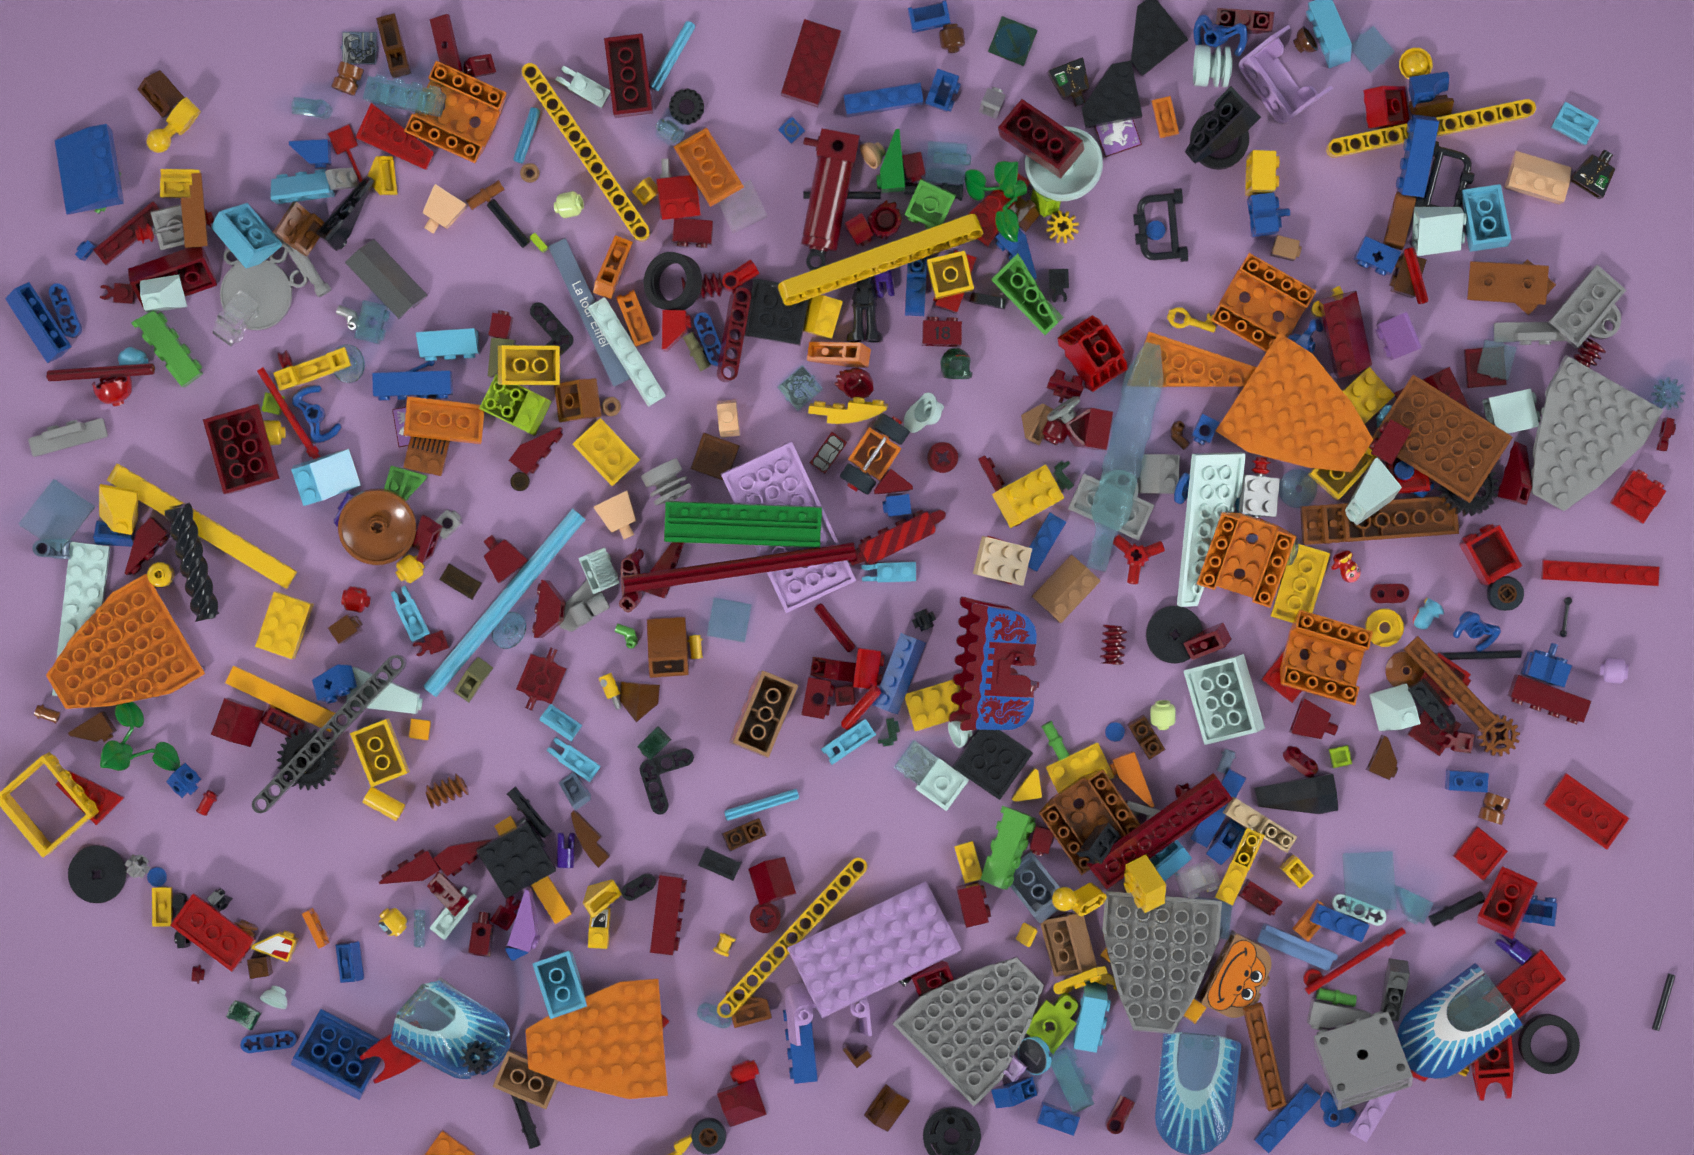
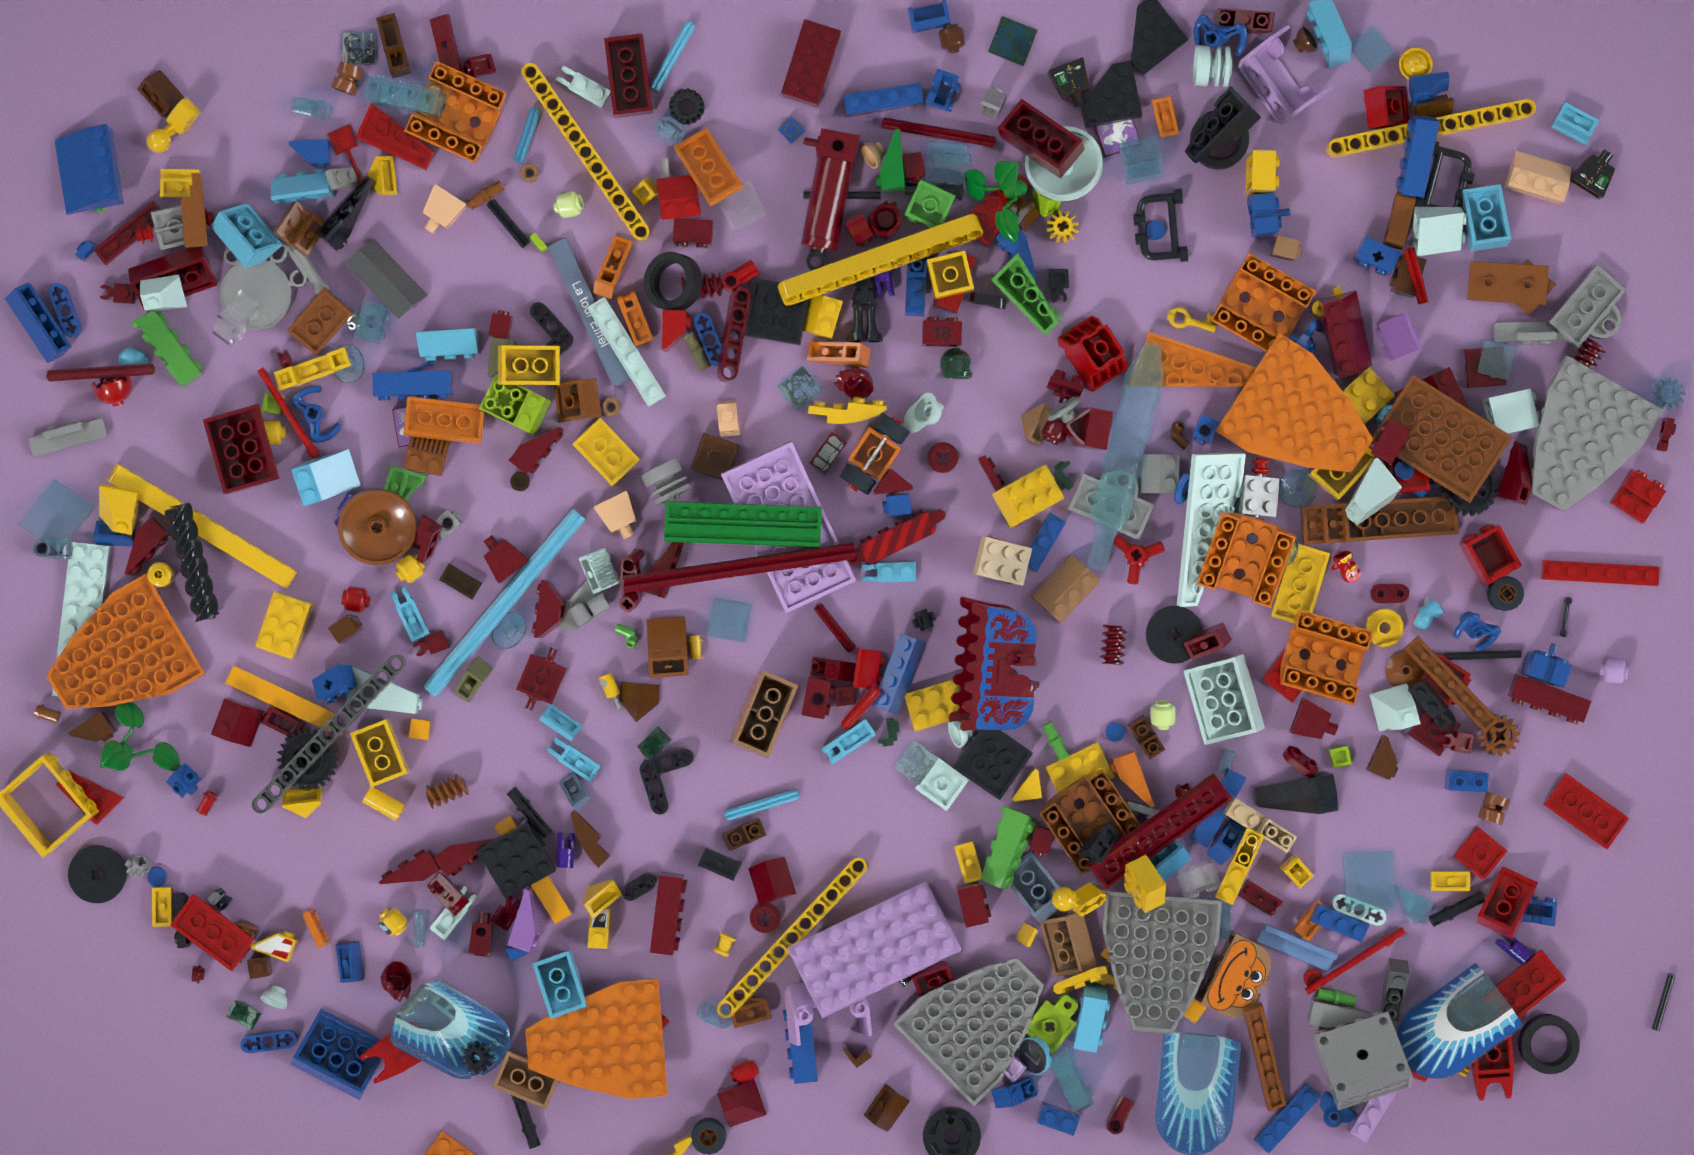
(302, 801): none -> yellow slope
(320, 321): none -> dark orange tile
(397, 980): none -> dark red hair
(938, 132): none -> dark red axle
(1141, 160): none -> clear light blue slope
(1449, 880): none -> yellow plate

